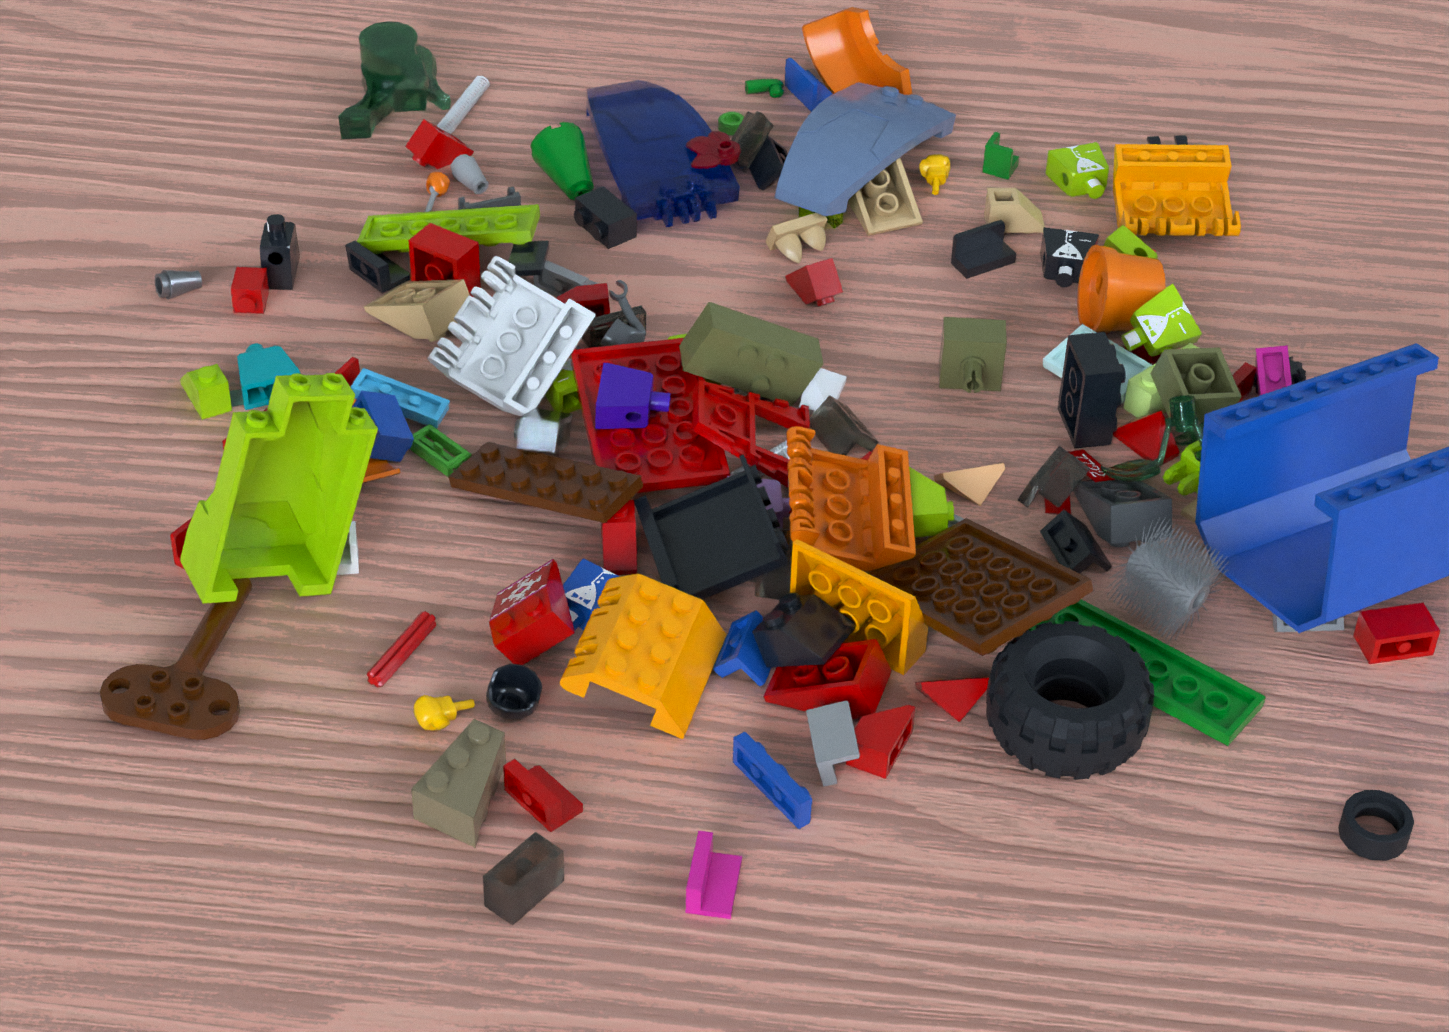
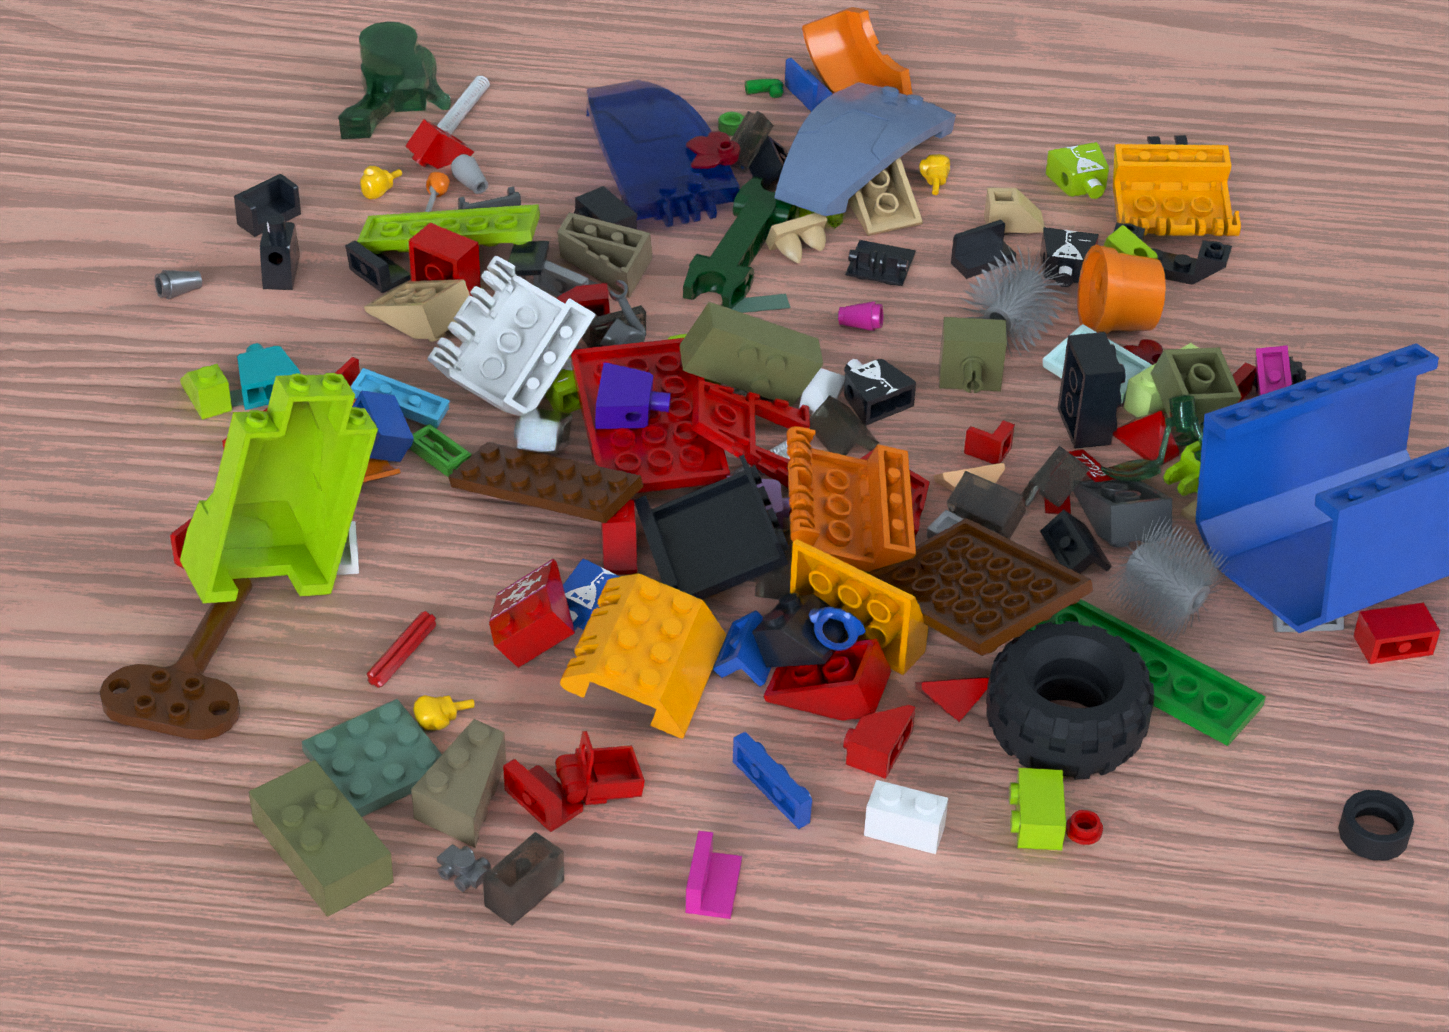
(250, 290): red brick -> none
(268, 198): none -> black panel
(321, 837): none -> olive brick
(374, 756): none -> sand green plate
(377, 181): none -> yellow piece
(462, 864): none -> flat silver piece
(513, 692): black hair -> none
(564, 158): green cone -> none
(599, 773): none -> red piece
(605, 250): none -> dark tan wedge
(728, 266): none -> dark green piece
(762, 303): none -> sand green sticker
(816, 282): red slope -> none
(832, 738): light grey panel -> none
(851, 623): none -> blue piece
(862, 316): none -> dark pink cone
(877, 390): none -> black torso
(880, 262): none -> black hinge
(905, 816): none -> white brick
(929, 506): lime slope -> none
(987, 504): none -> clear smoke brick
(990, 446): none -> red panel
(999, 159): green panel -> none
(1016, 298): none -> light grey piece
(1039, 809): none -> lime brick
(1084, 827): none -> red plate
(1162, 324): lime torso -> none
(1183, 268): none -> black slope

